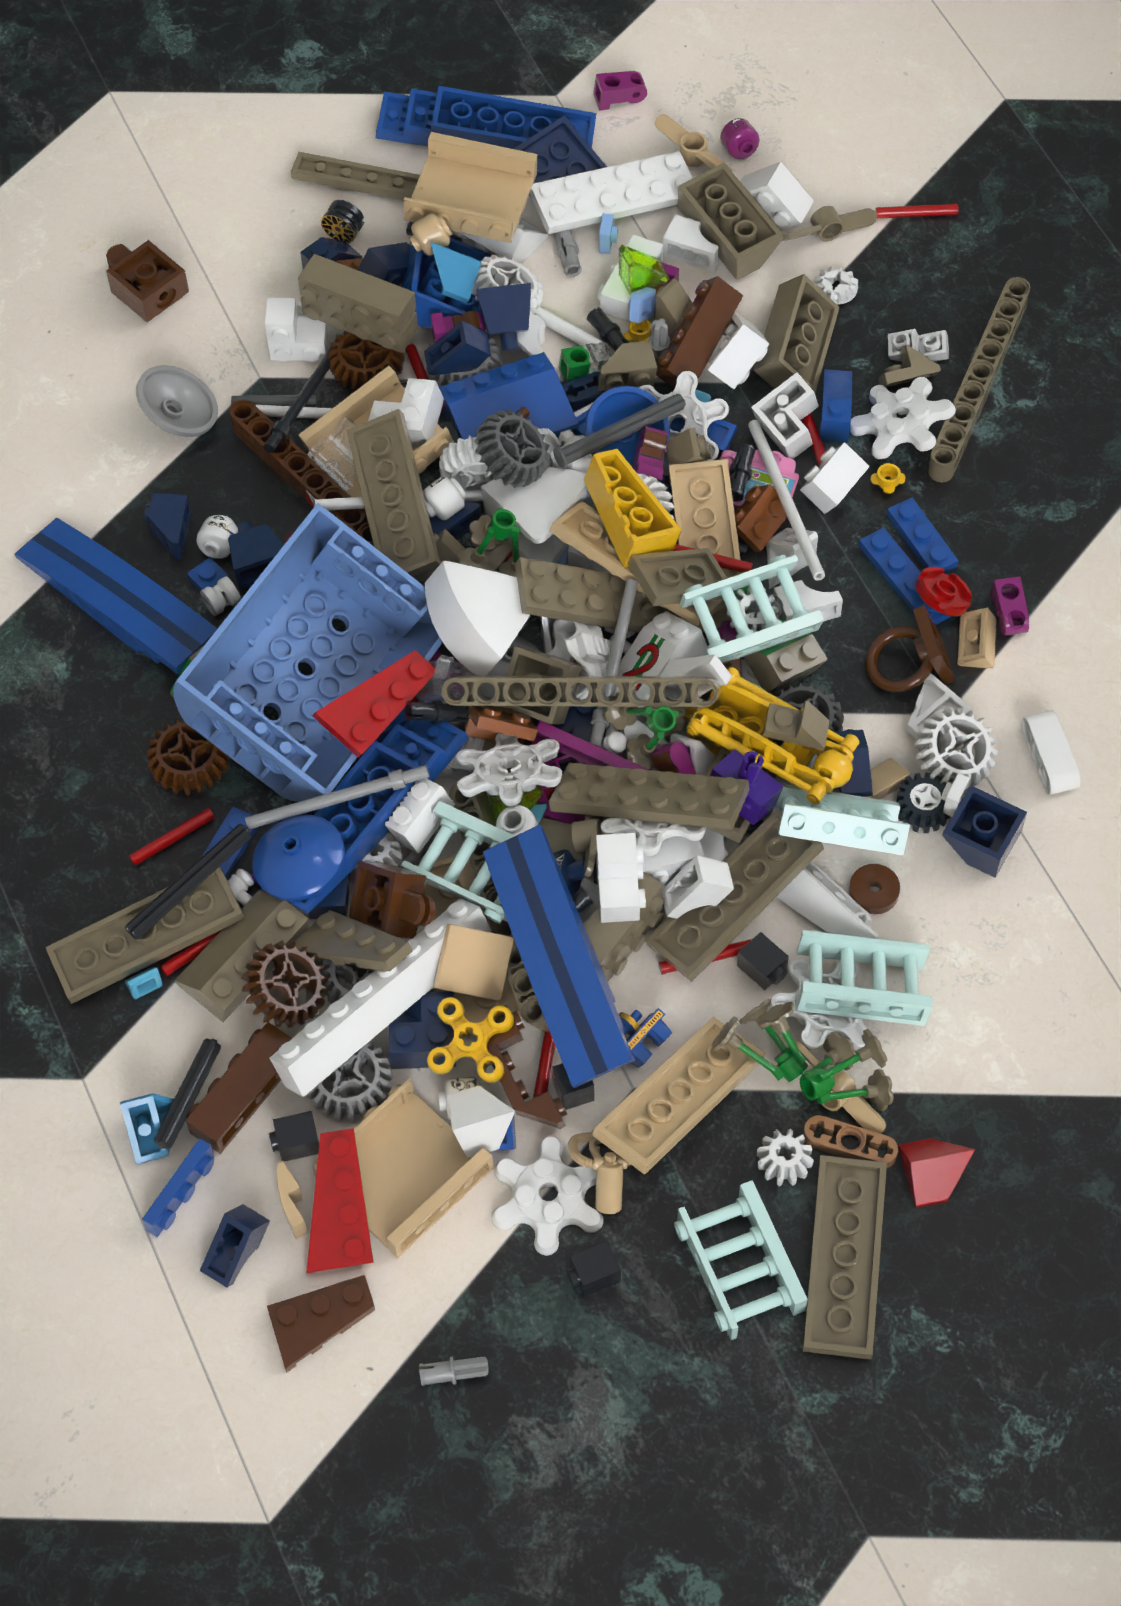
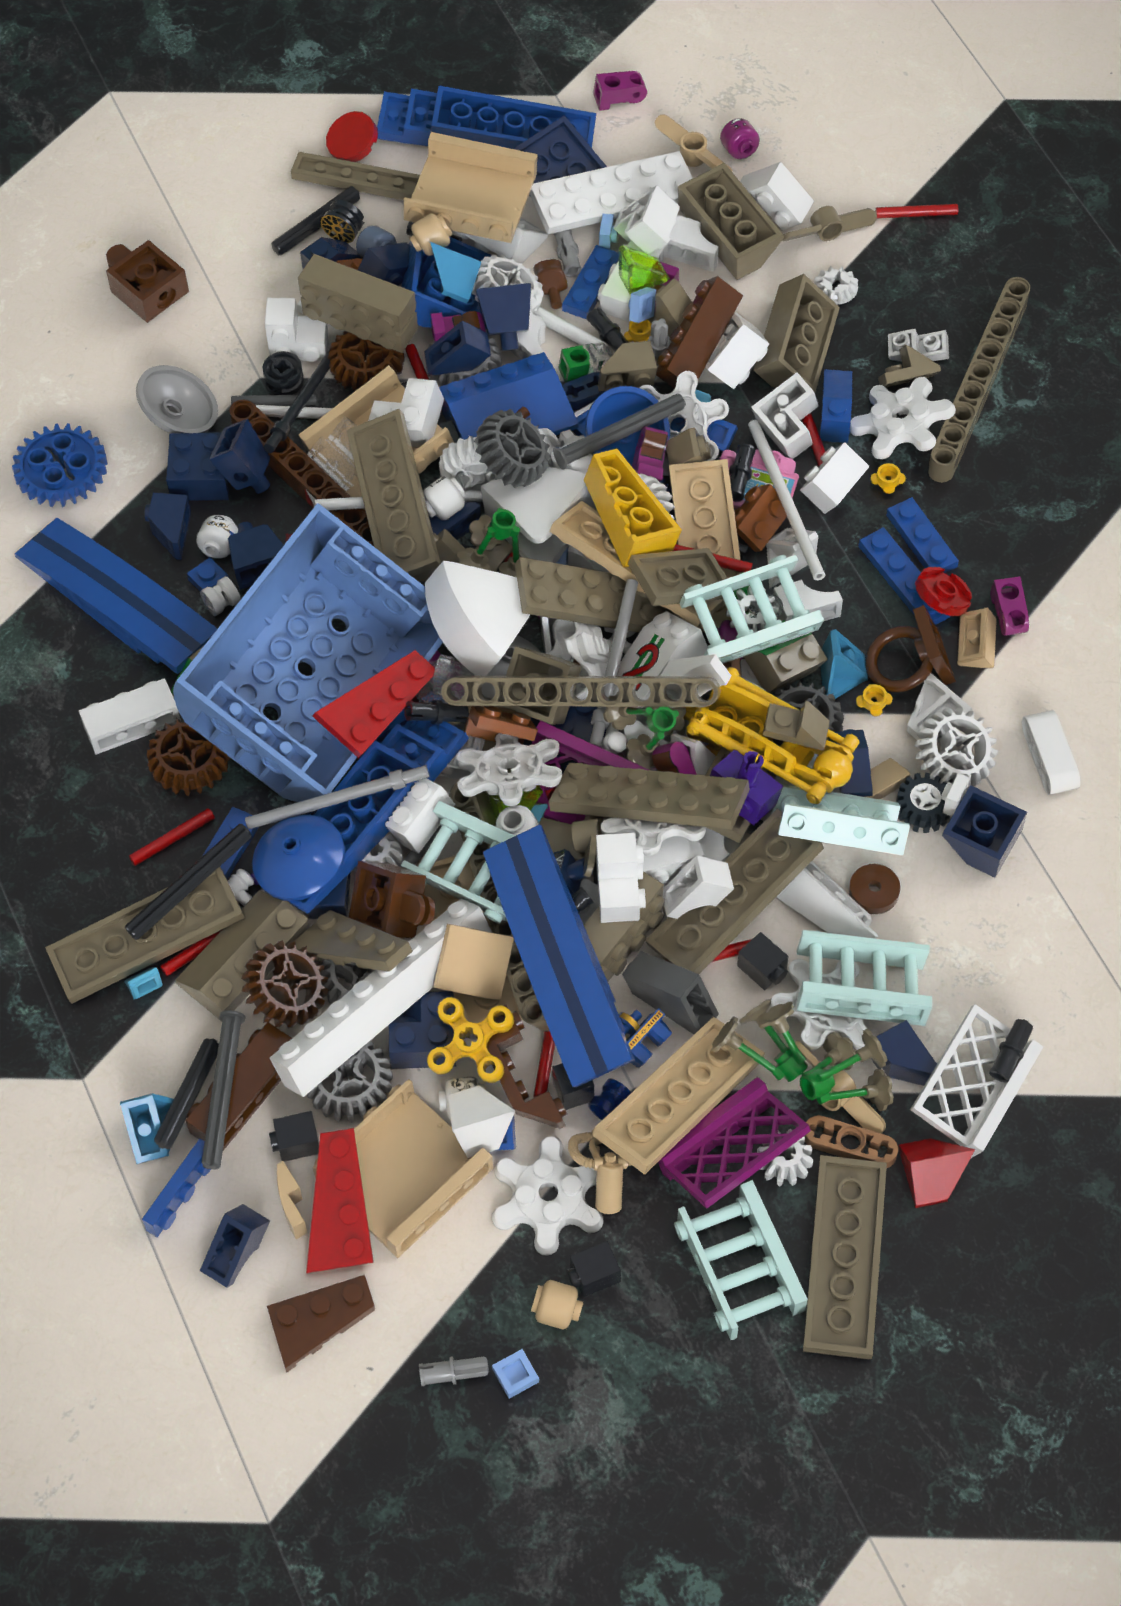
(46, 479): none -> blue gear
(129, 716): none -> white brick
(191, 470): none -> dark blue brick
(222, 1088): none -> dark grey axle
(241, 457): none -> dark blue torso
(289, 381): none -> black wheel
(310, 223): none -> black axle
(351, 136): none -> red tile
(373, 237): none -> sand blue head
(515, 1373): none -> light blue plate
(553, 280): none -> reddish brown piece
(556, 1304): none -> tan head
(584, 292): none -> blue plate
(611, 1096): none -> clear blue wheel
(648, 220): none -> white brick
(672, 990): none -> dark grey slope
(717, 1129): none -> magenta fence
(844, 665): none -> dark azure slope
(876, 692): none -> yellow plate
(906, 1055): none -> dark blue slope
(994, 1102): none -> white fence
(1011, 1050): none -> black axle

